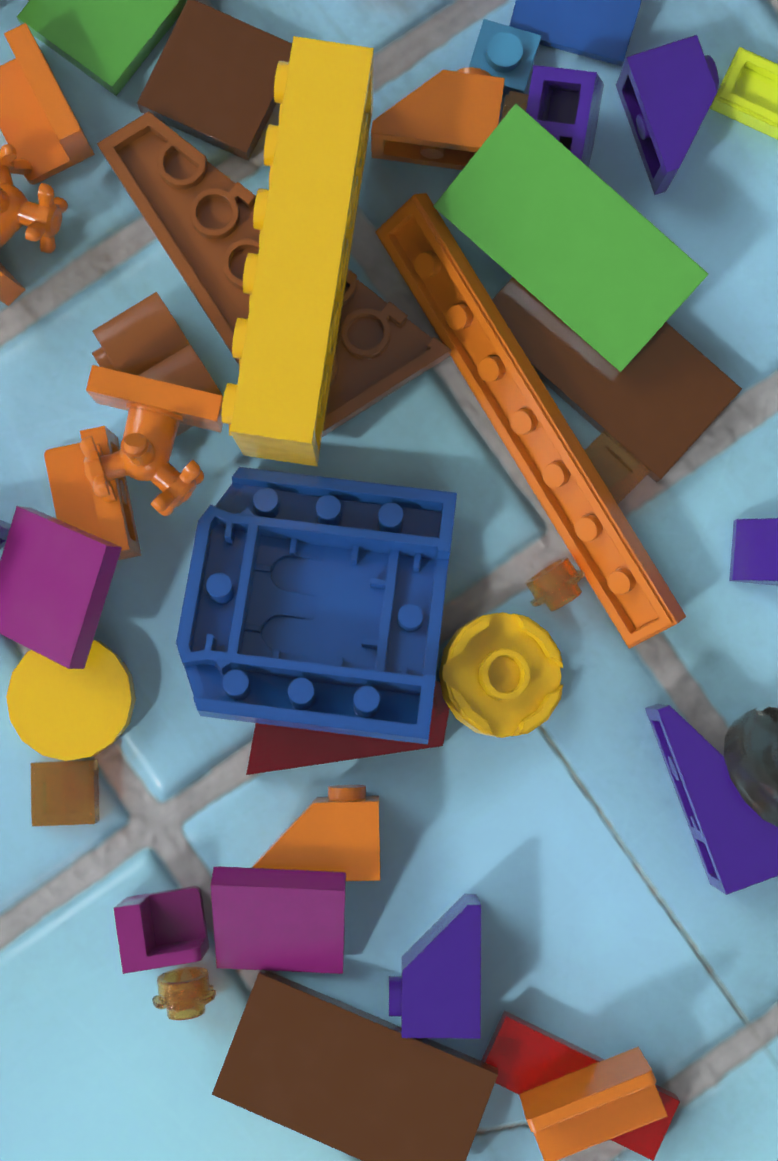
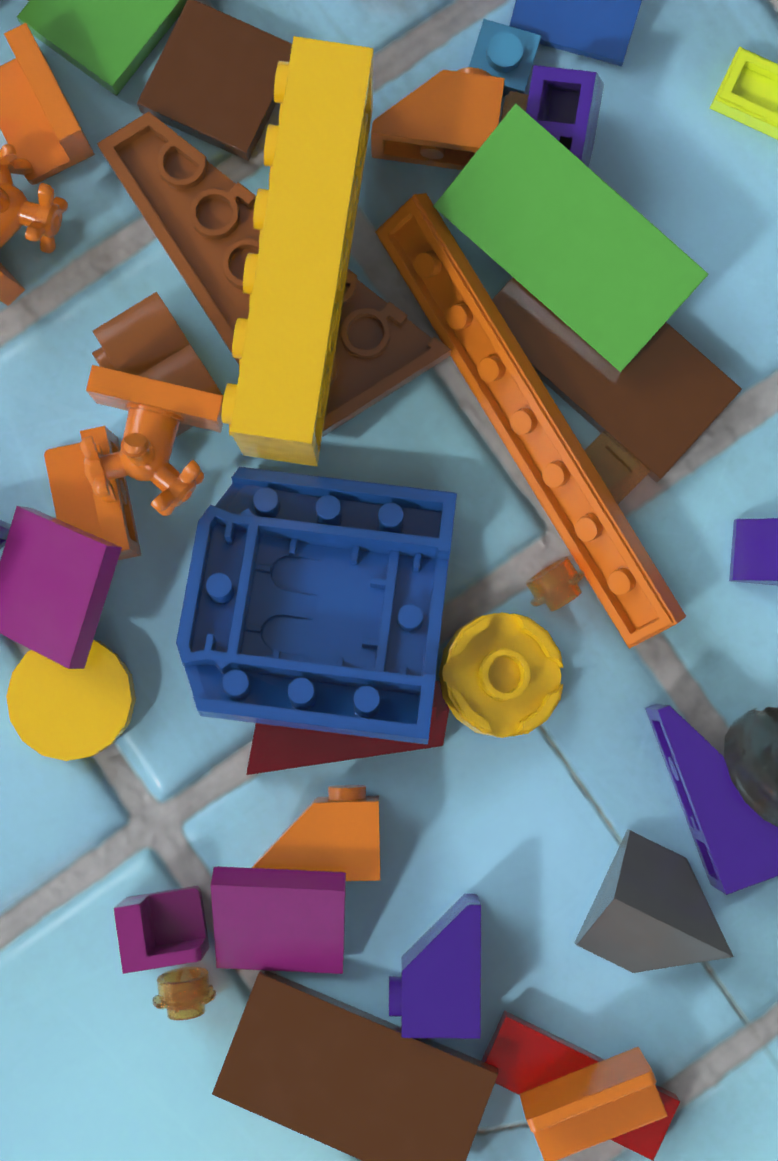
(65, 792): clear orange tile -> none
(651, 912): none -> dark grey slope
(666, 102): dark purple slope -> none

